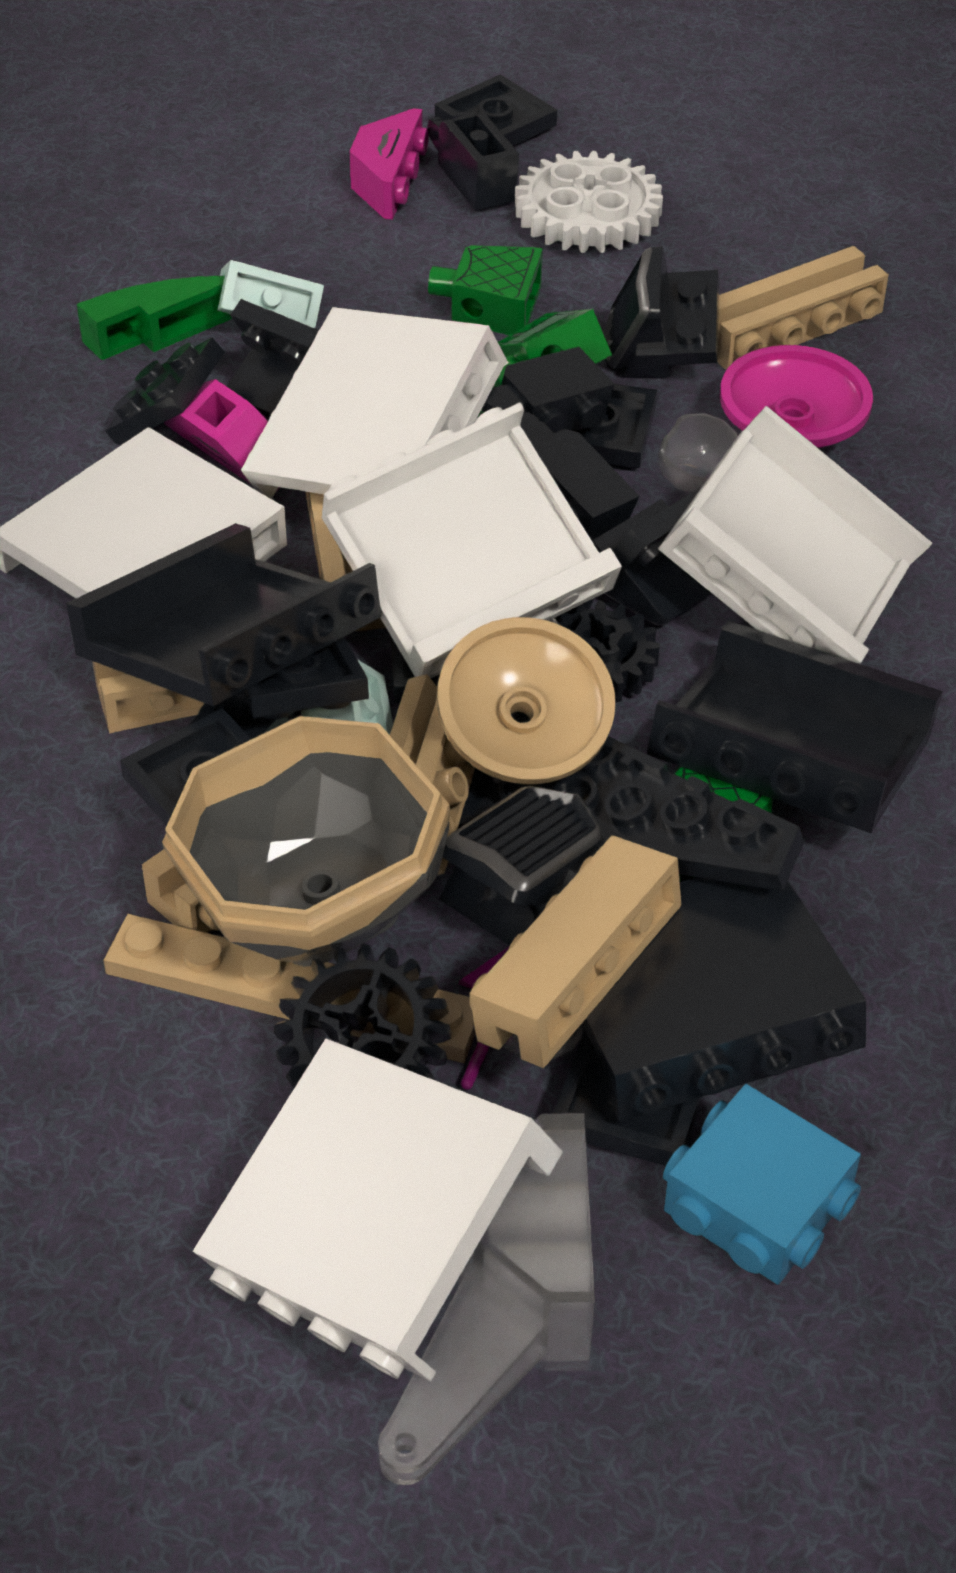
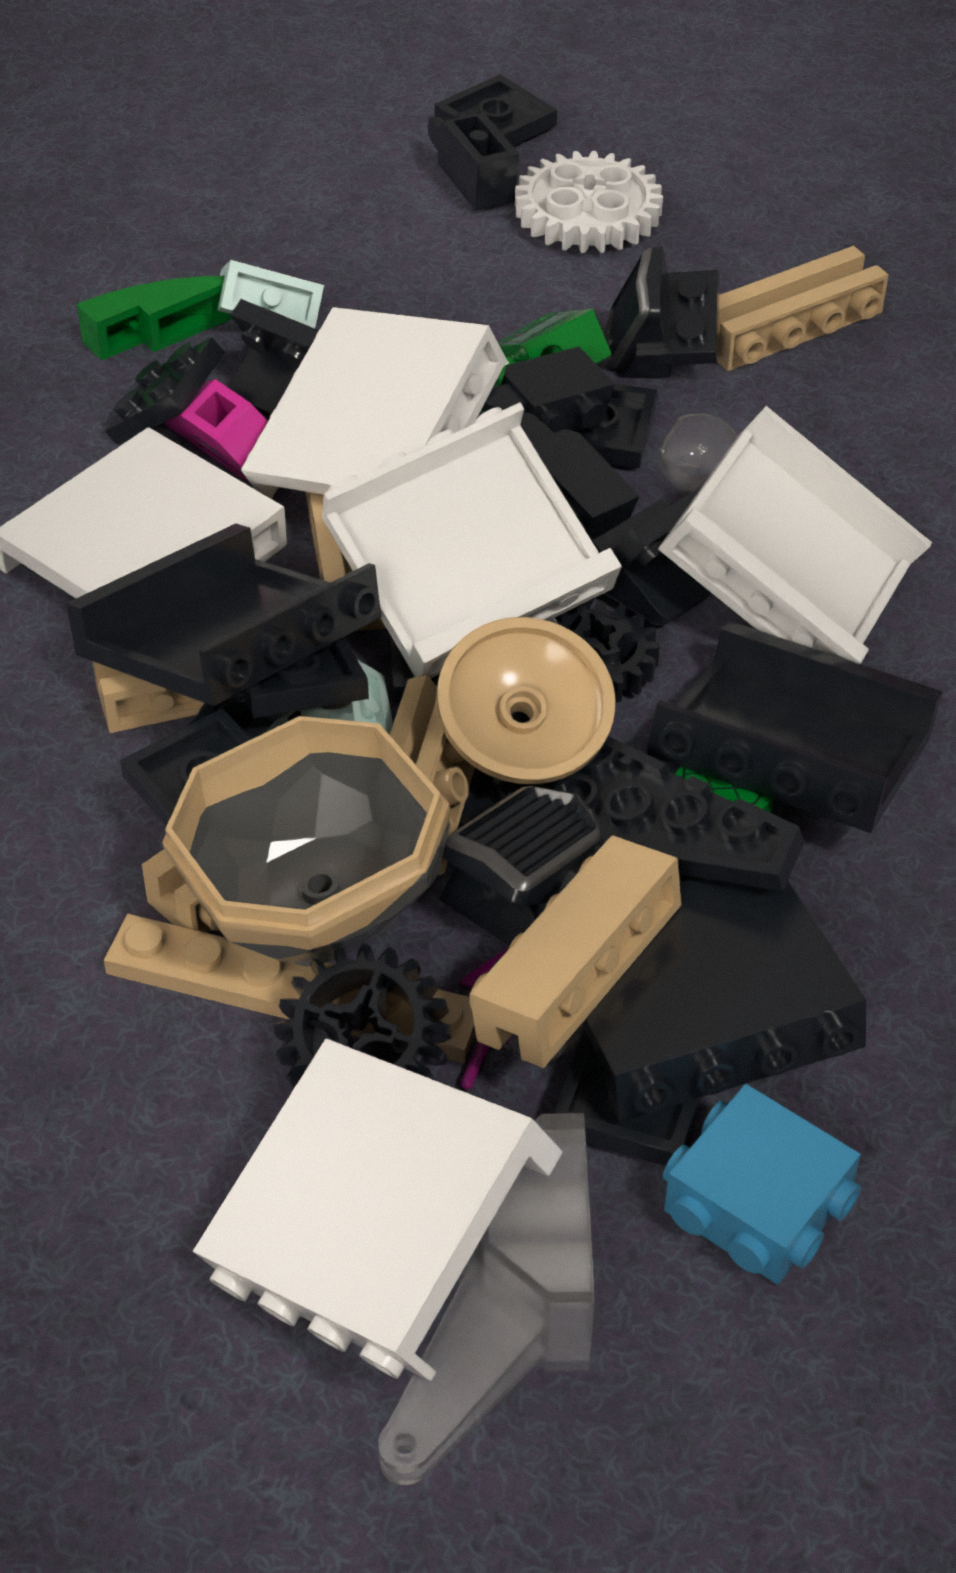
(386, 158): dark pink slope -> none
(492, 286): green torso -> none
(804, 386): dark pink dish -> none

